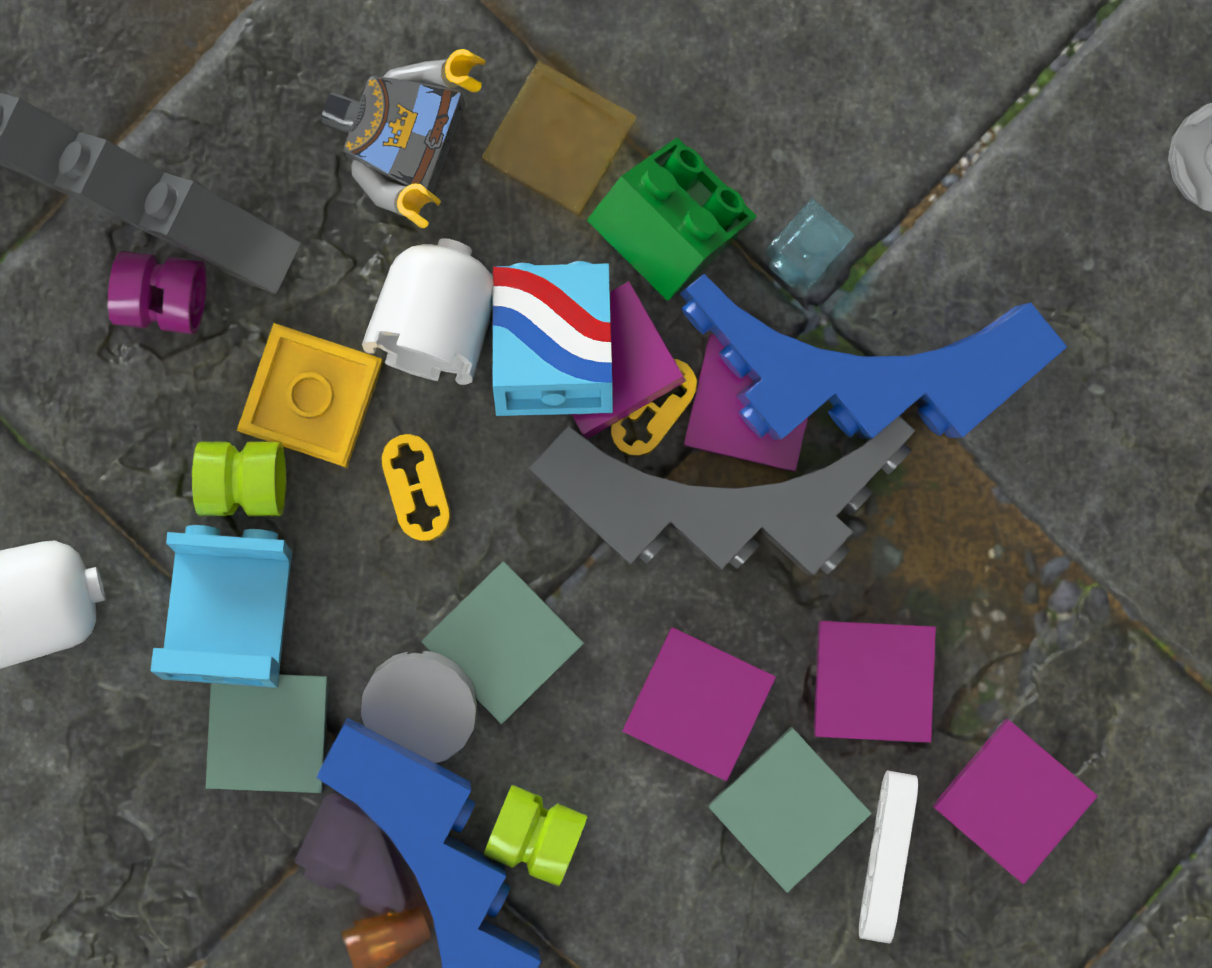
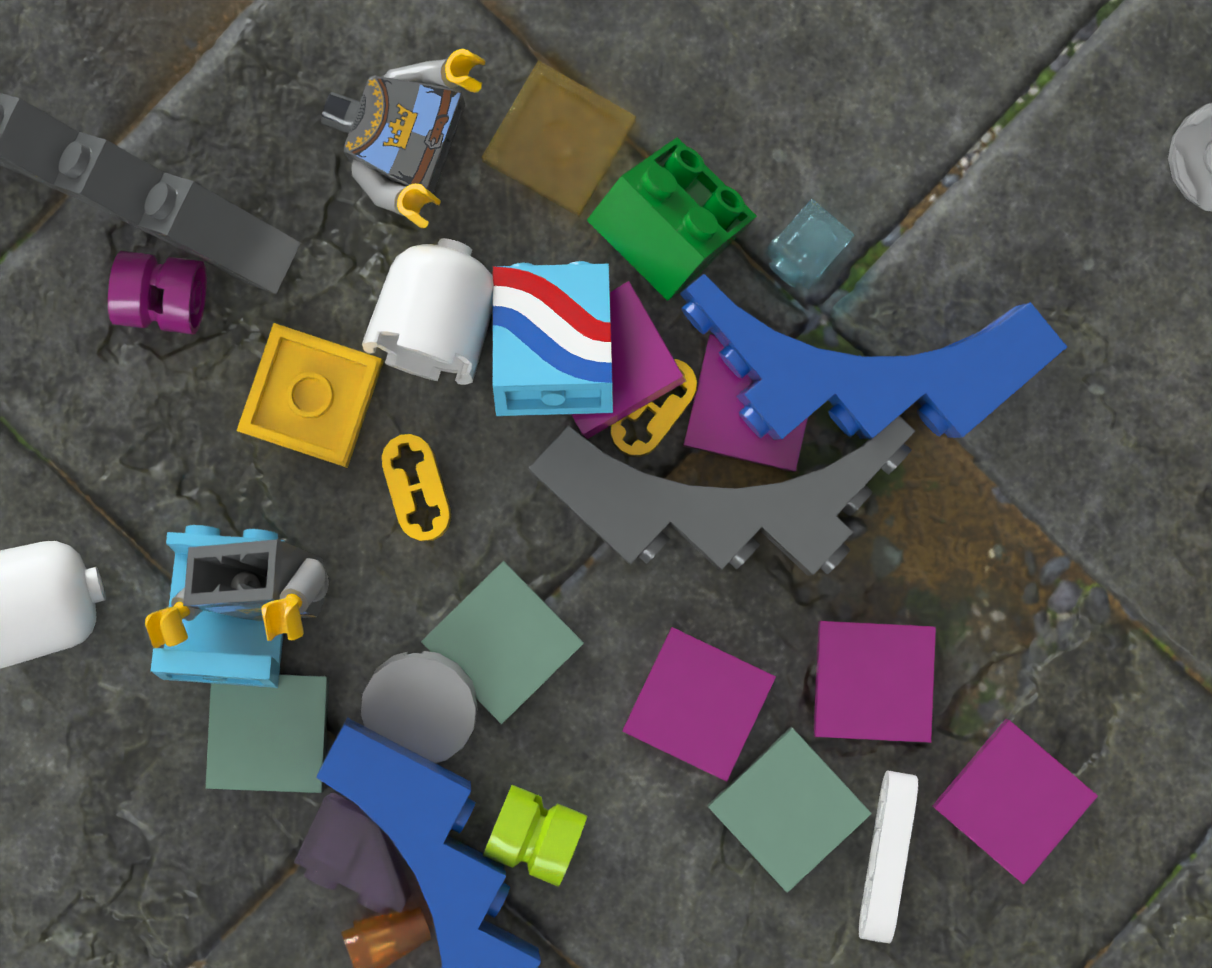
(233, 478): lime wheel -> none
(249, 582): none -> torso

